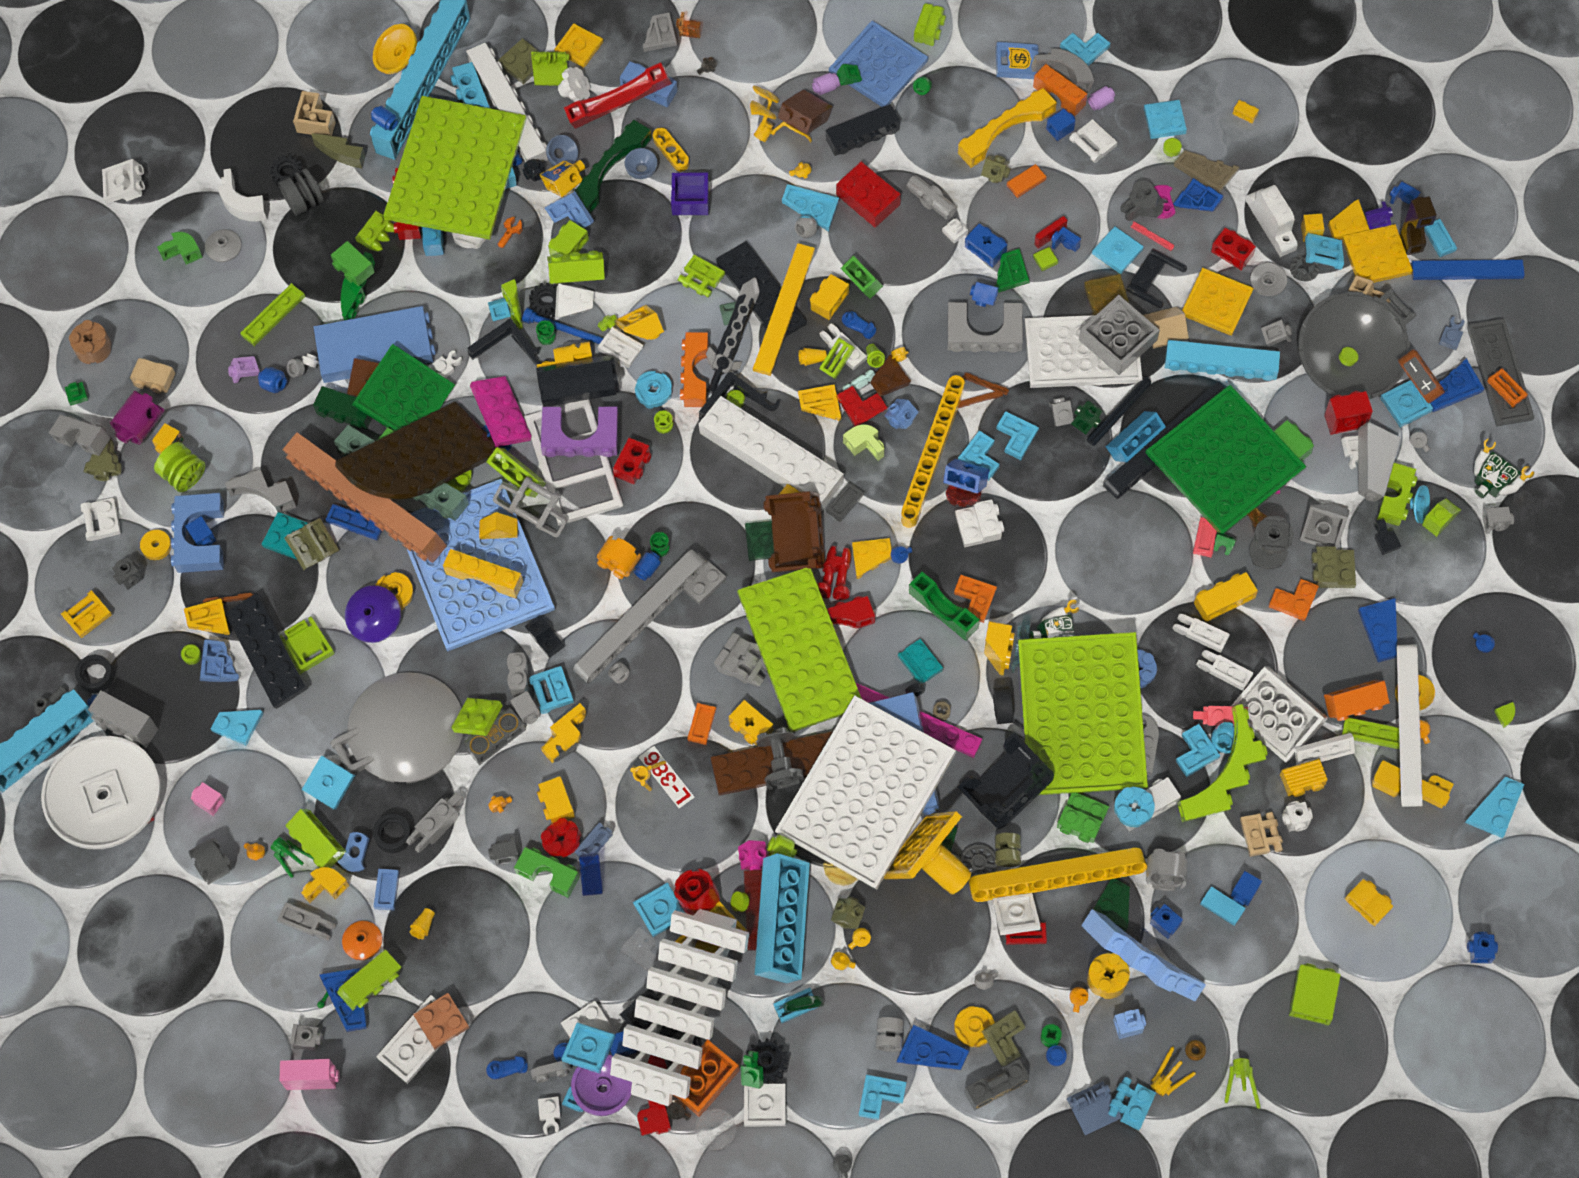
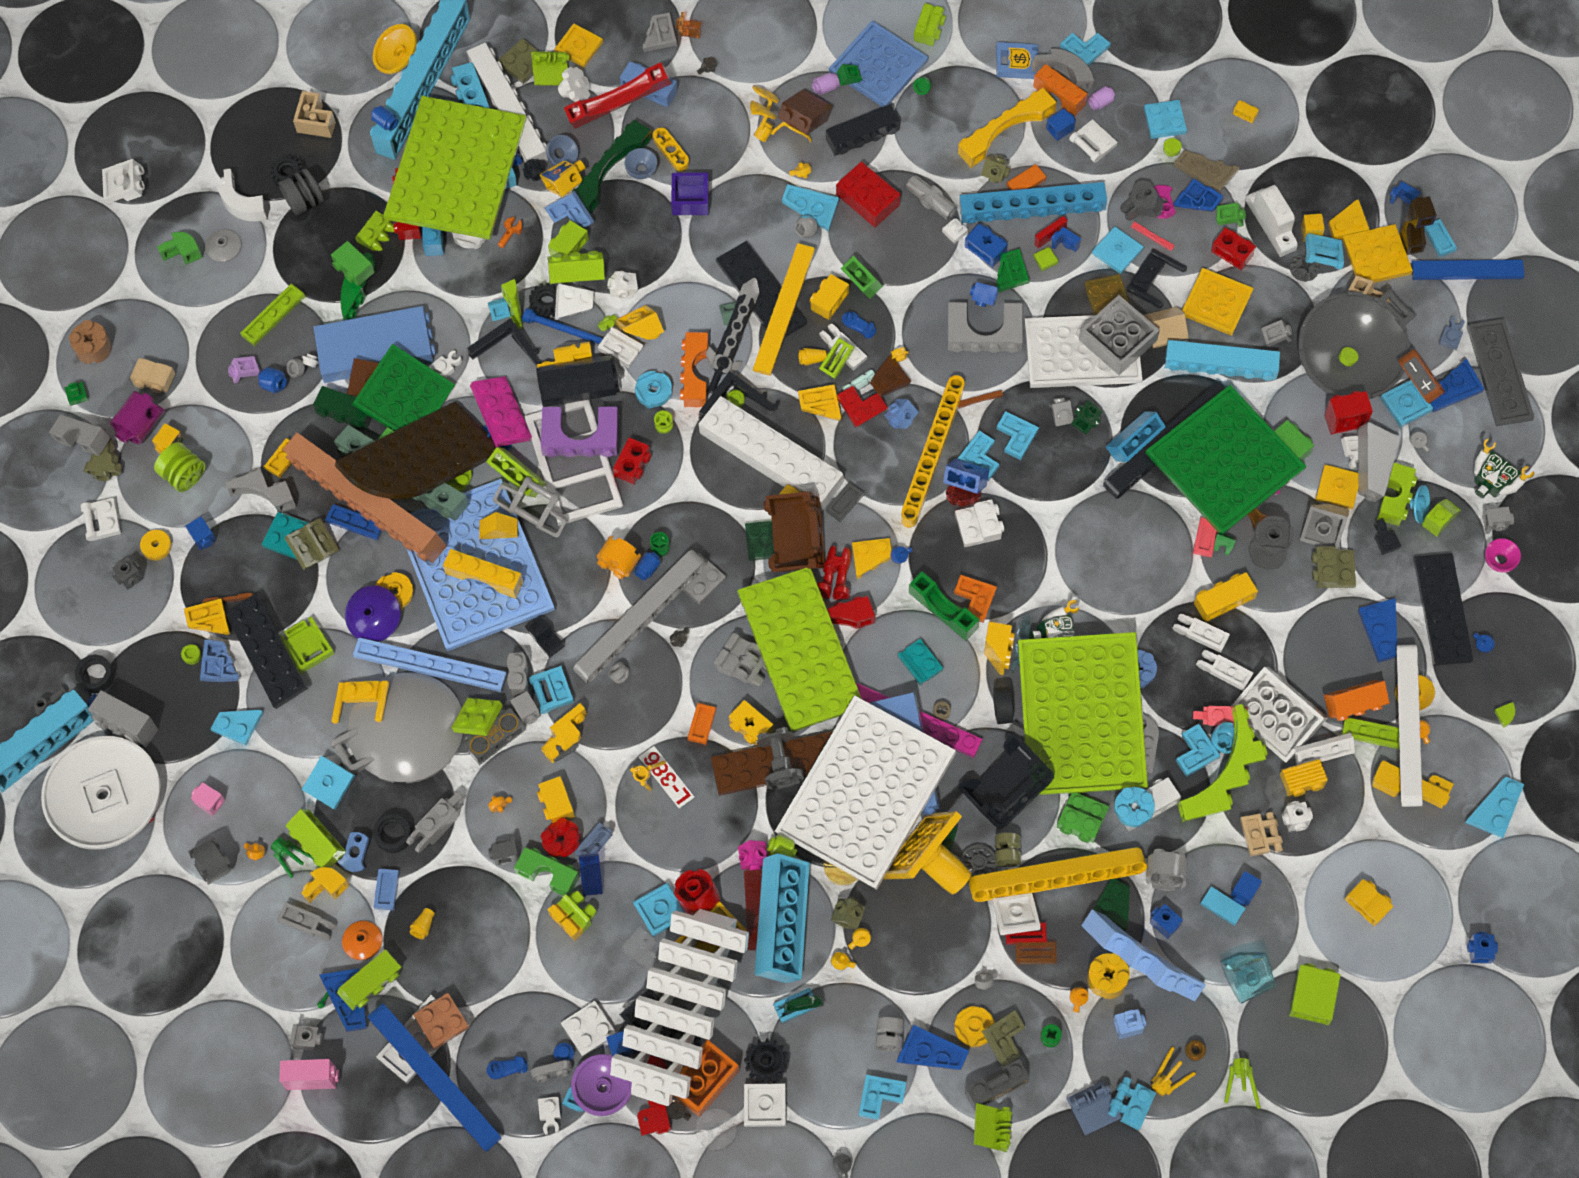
(89, 618): yellow plate -> none
(187, 556): medium blue arch -> none
(278, 463): none -> yellow plate
(340, 150): olive slope -> none
(361, 692): none -> yellow plate
(430, 664): none -> light blue plate
(434, 1077): none -> blue beam
(543, 329): green wheel -> none
(570, 916): none -> hips
(588, 1047): medium azure plate -> none
(622, 284): none -> white brick
(679, 638): none -> clear smoke piece
(703, 271): lime plate -> none
(739, 901): lime tile -> none
(750, 1072): green plate -> none
(864, 437): yellowish green brick -> none
(875, 357): lime cone -> none
(917, 688): black tile -> none
(986, 384): dark orange piece -> none
(992, 1127): none -> lime hinge
(1018, 953): none -> clear orange tile
(1040, 196): none -> dark azure brick
(1056, 1055): blue plate -> none
(1118, 411): black axle -> none
(1230, 214): none -> bright green bracket
(1248, 974): none -> clear light blue slope
(1271, 273): light grey dish -> none
(1297, 604): orange plate -> none
(1338, 487): none -> yellow plate
(1379, 217): dark purple bracket -> none
(1443, 609): none -> black plate
(1505, 390): orange tile -> none
(1505, 548): none -> dark pink piece

